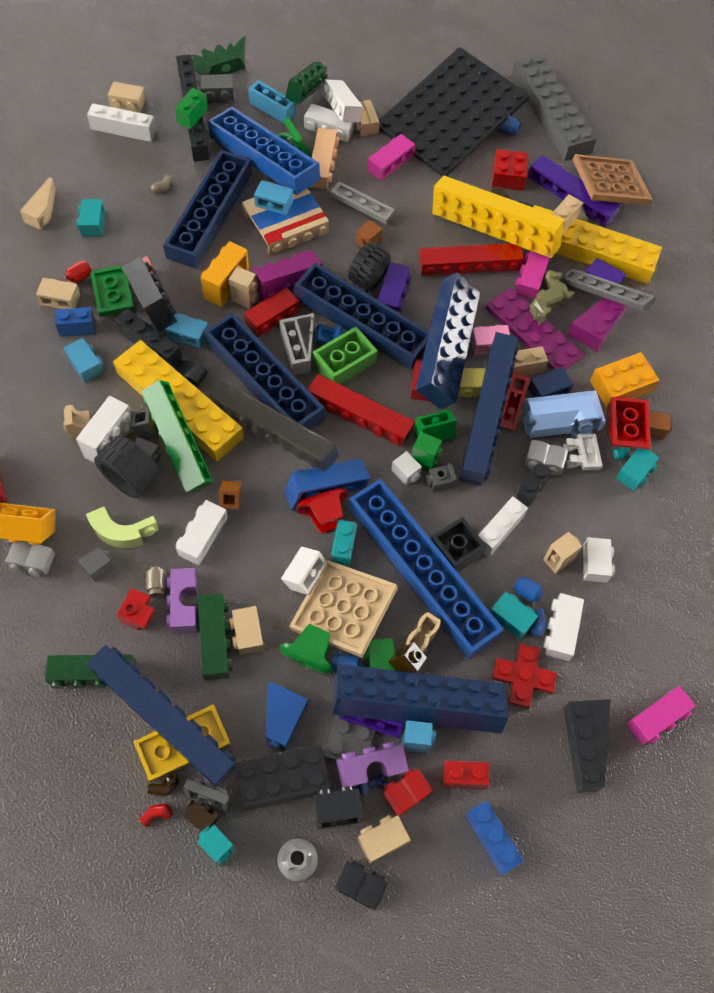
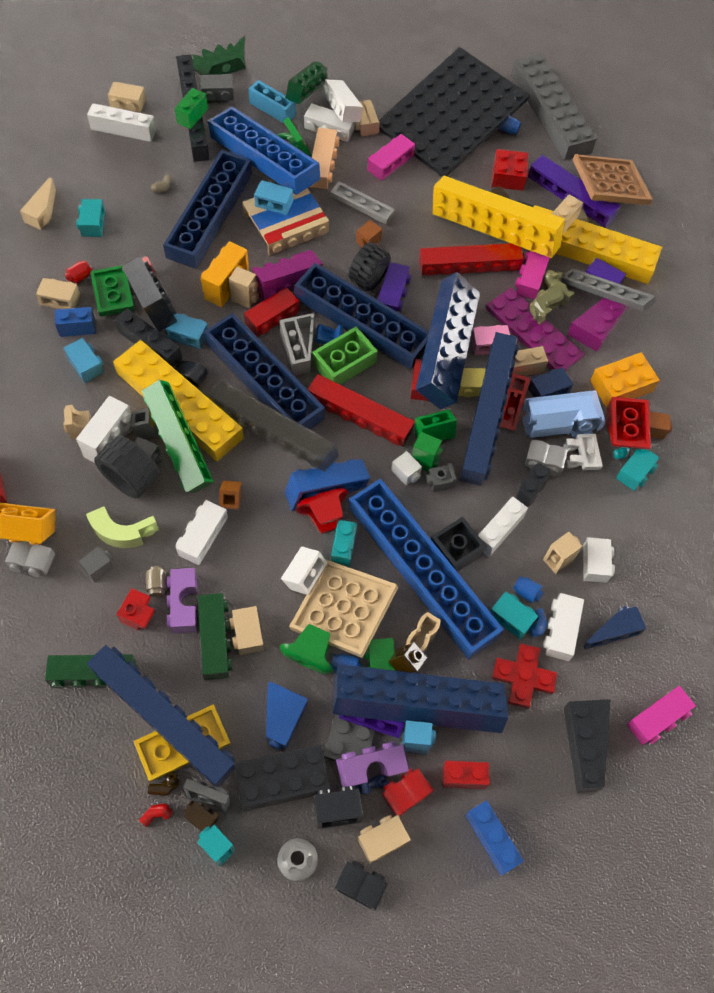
(622, 625): none -> dark blue slope

